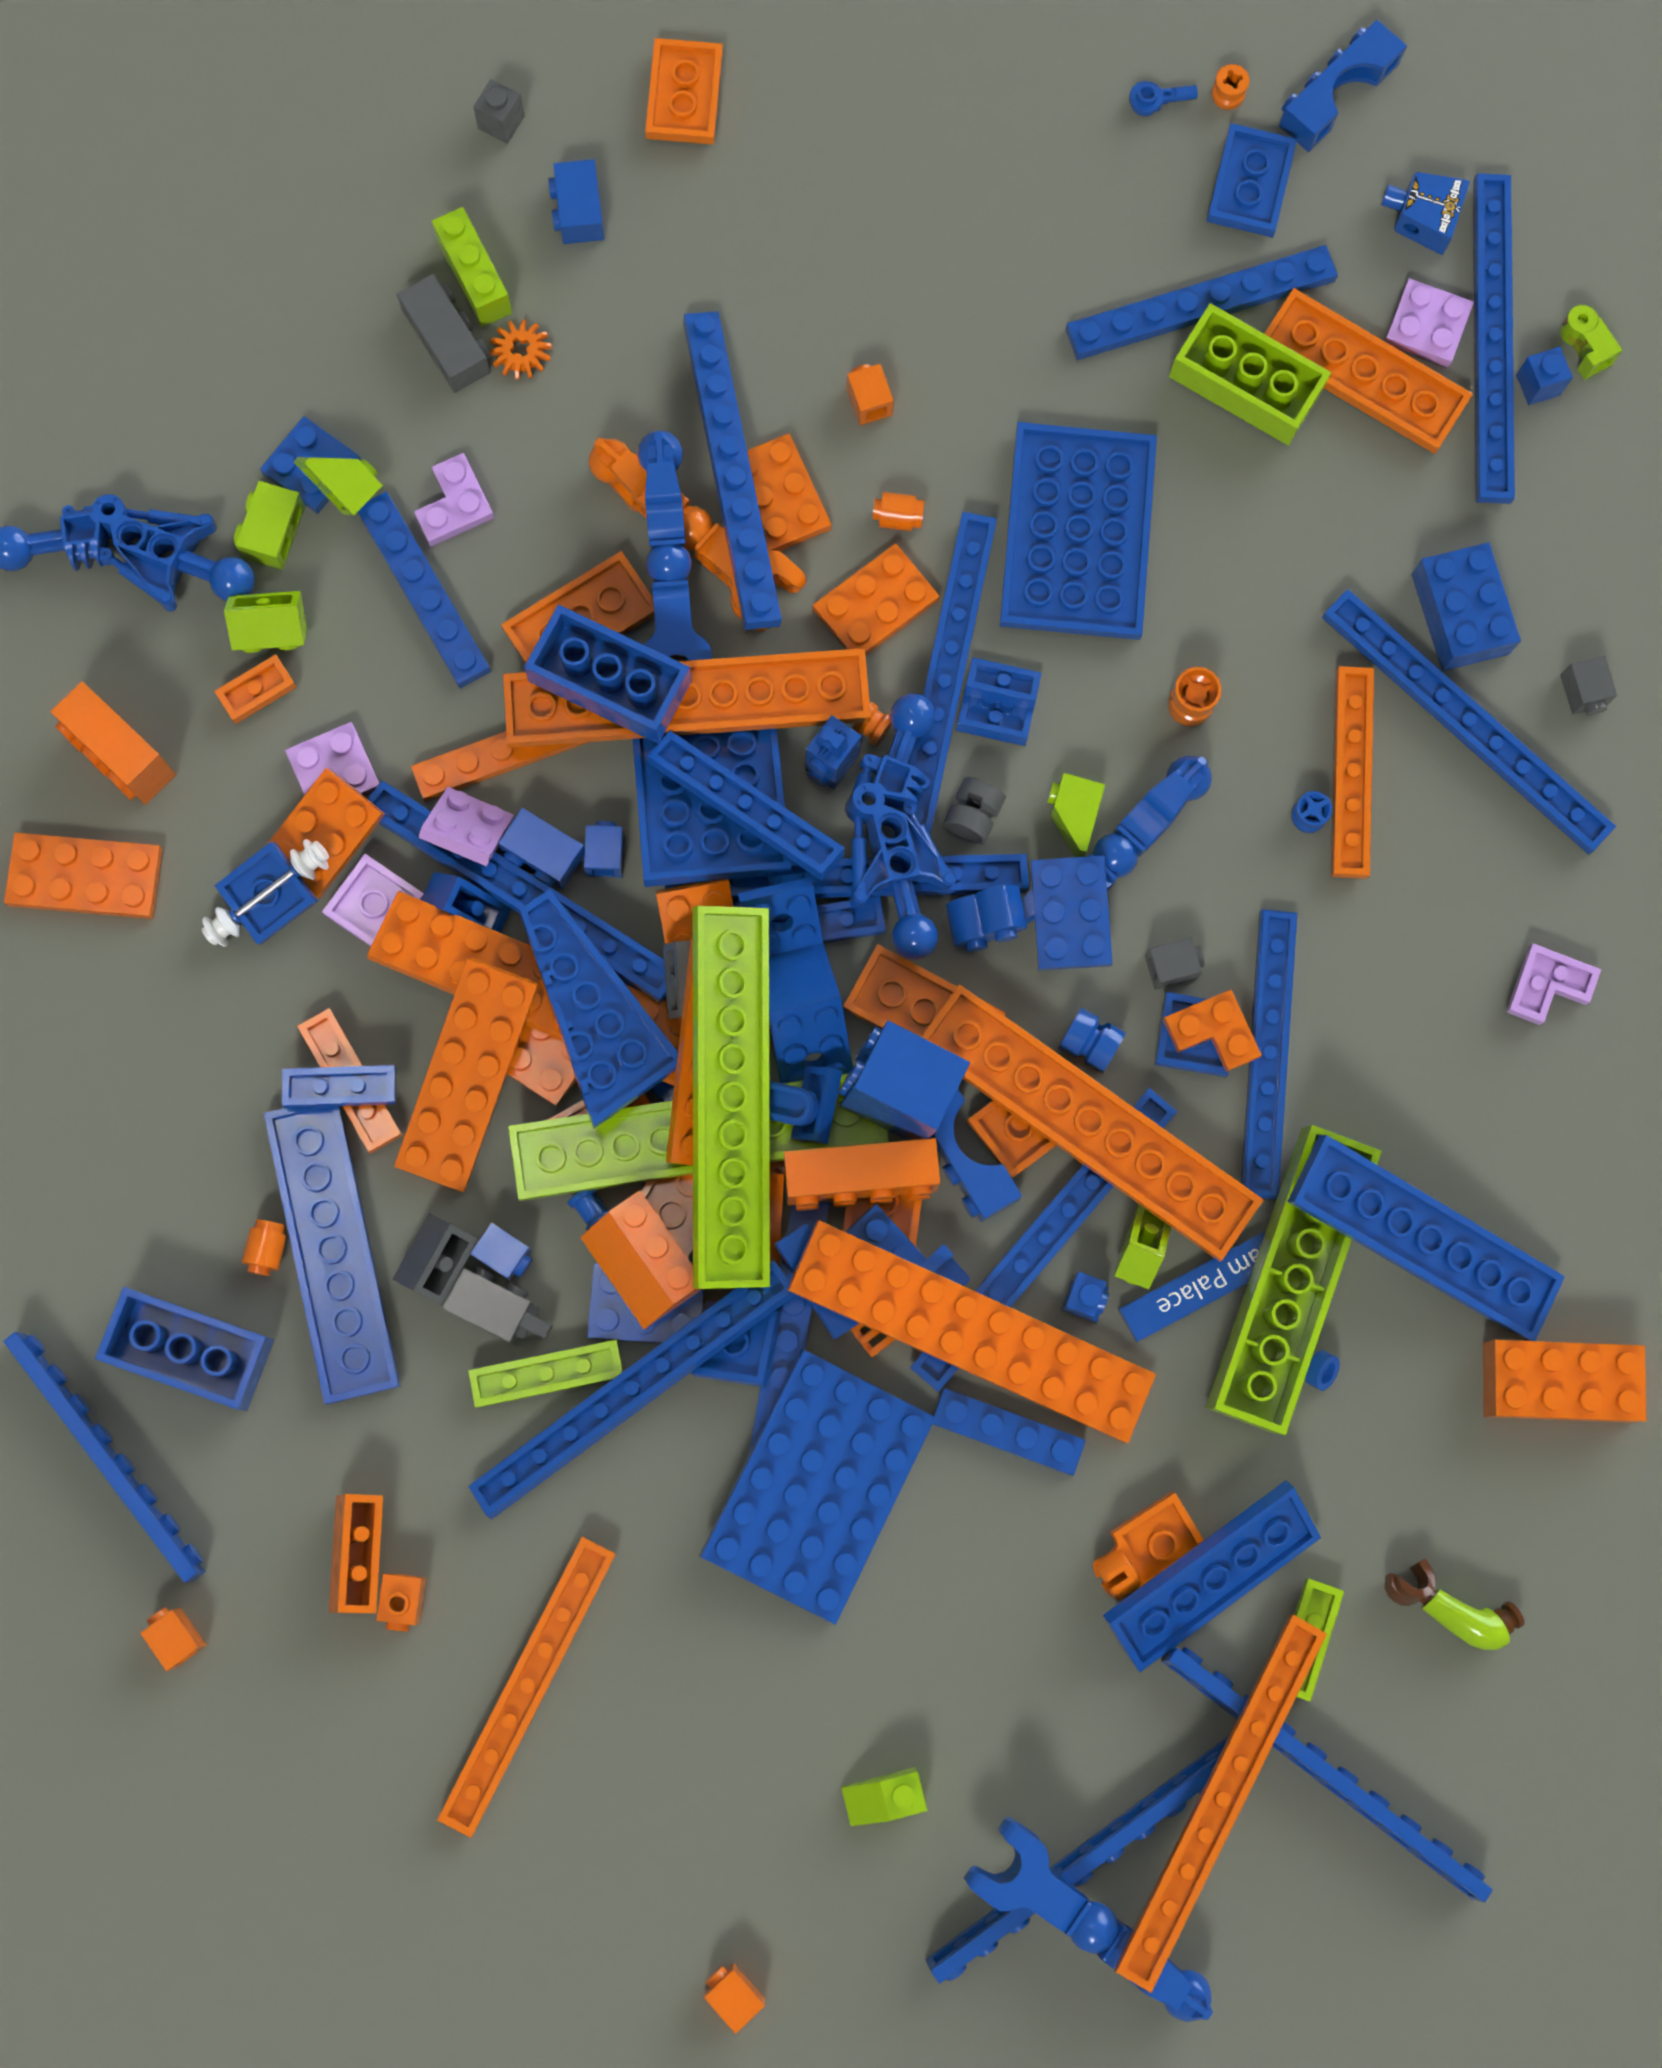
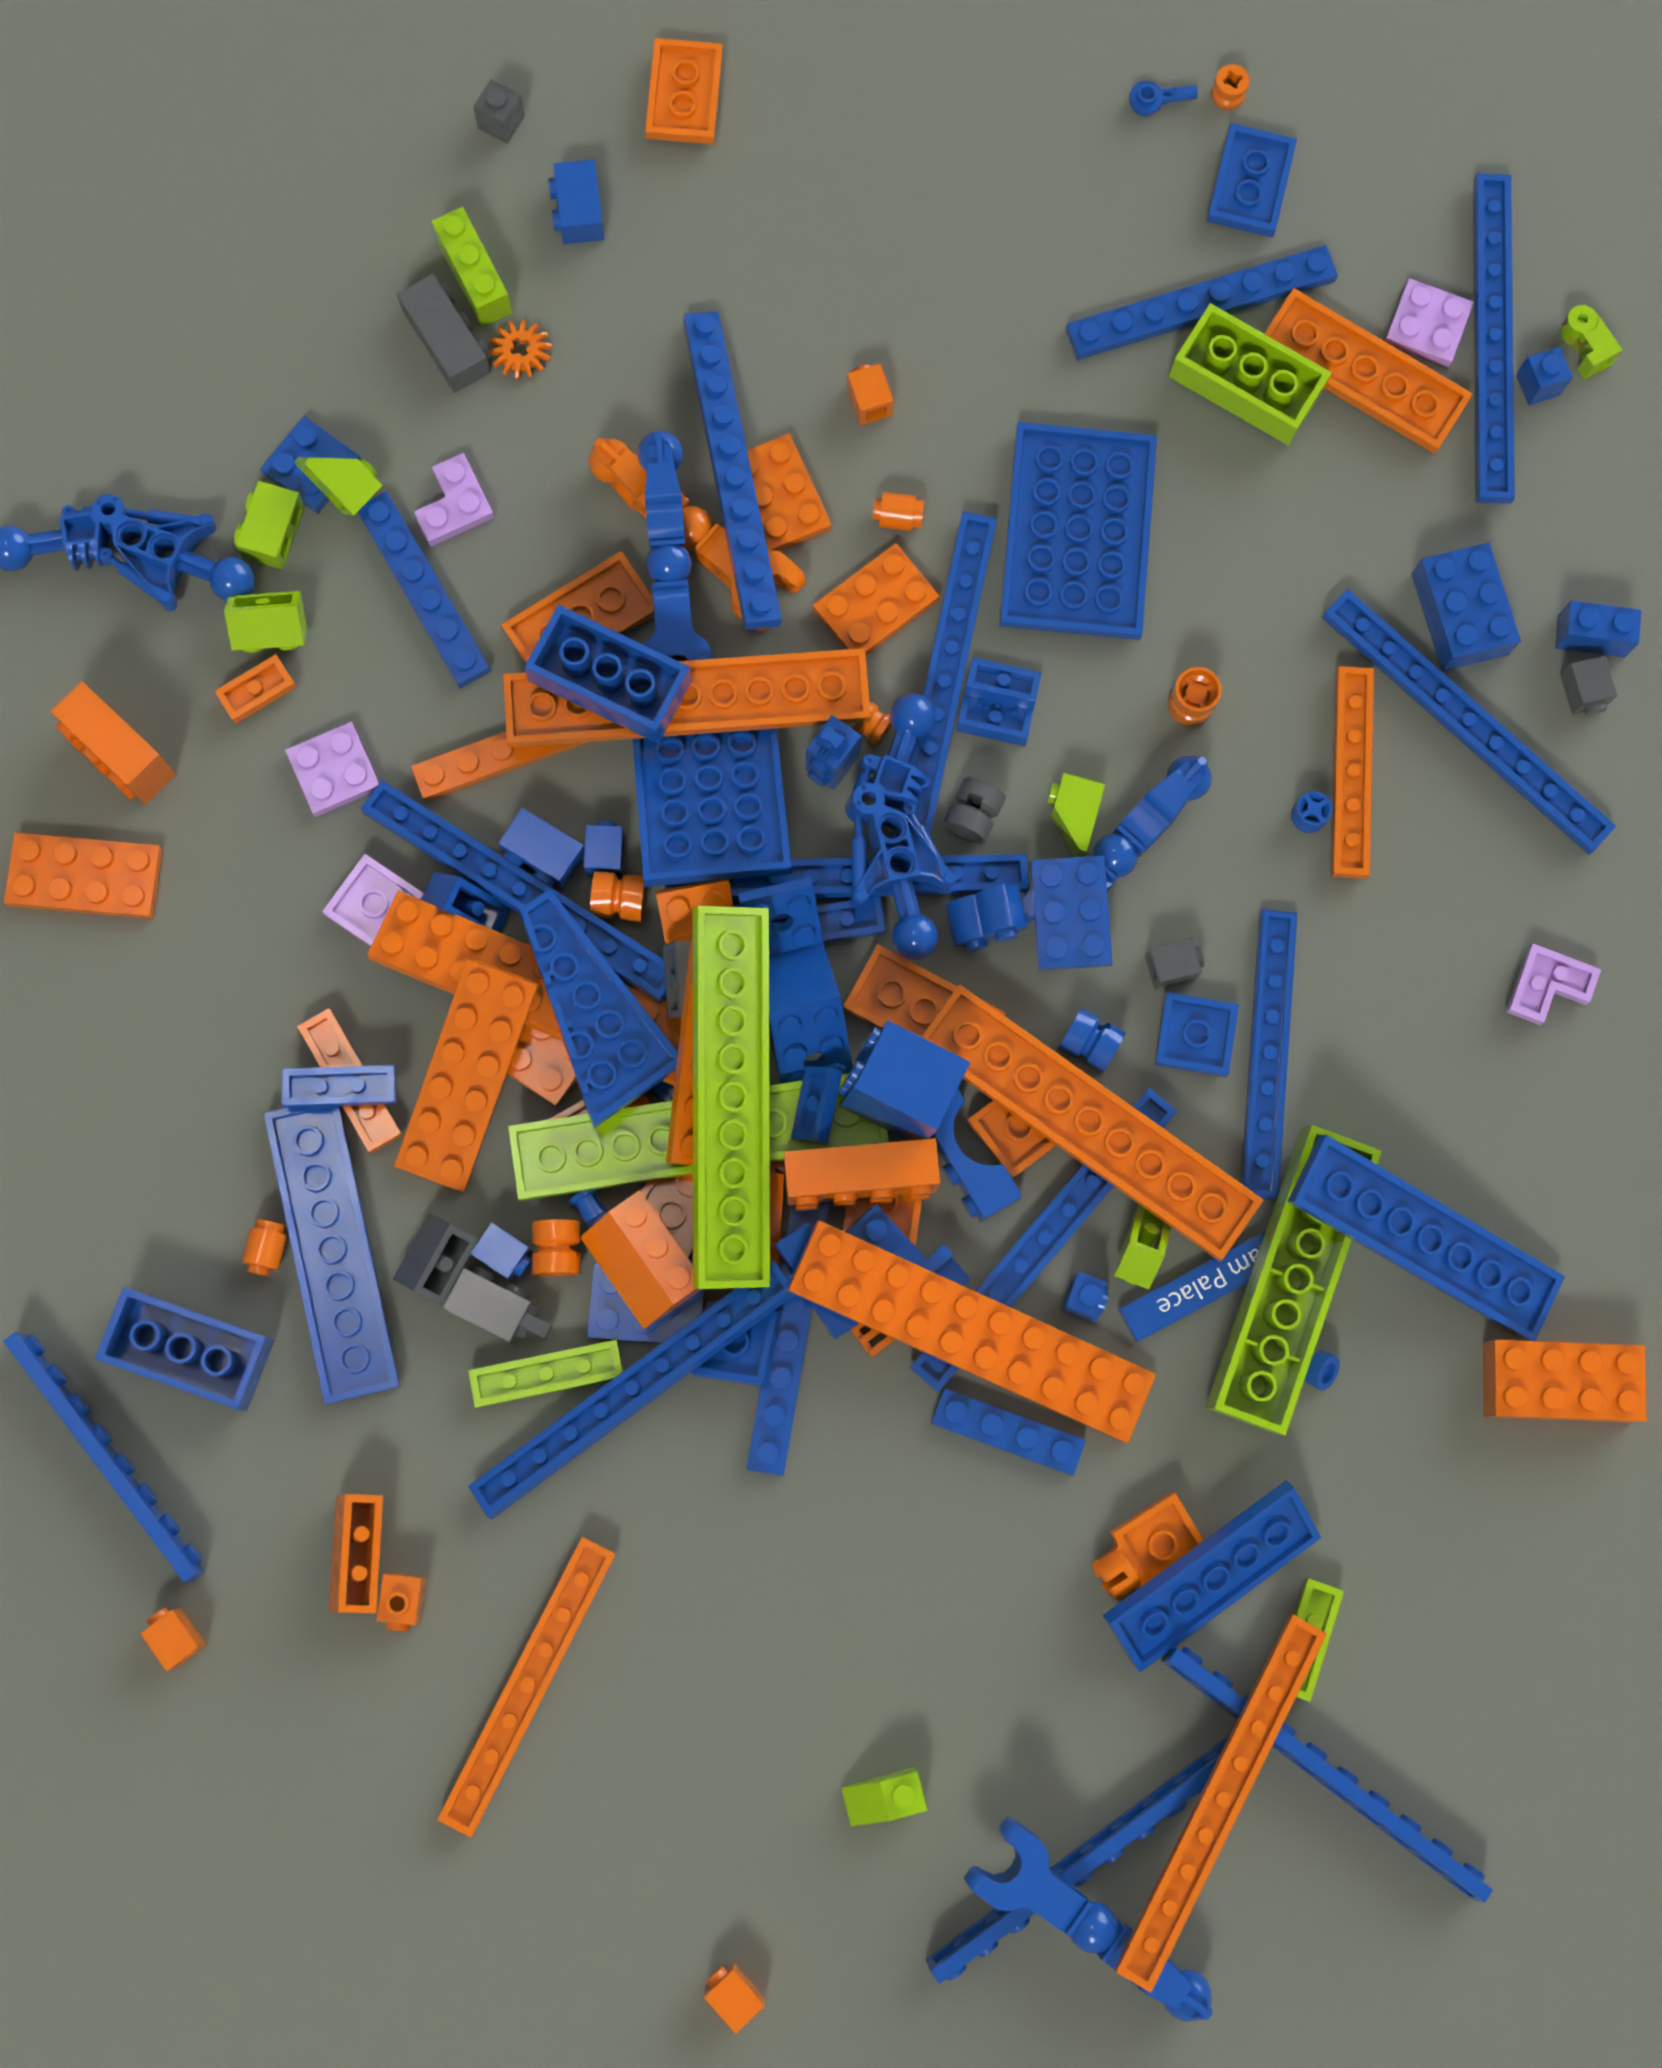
(266, 893): blue plate -> none
(336, 819): orange plate -> none
(466, 826): lavender plate -> none
(556, 1248): none -> orange wheel
(618, 896): none -> orange wheel
(746, 805): blue plate -> none
(792, 1104): blue tile -> none
(817, 1487): blue plate -> none
(1217, 1020): orange plate -> none
(1368, 59): blue arch -> none
(1427, 208): blue torso -> none
(1478, 1628): piece -> none
(1598, 629): none -> blue brick

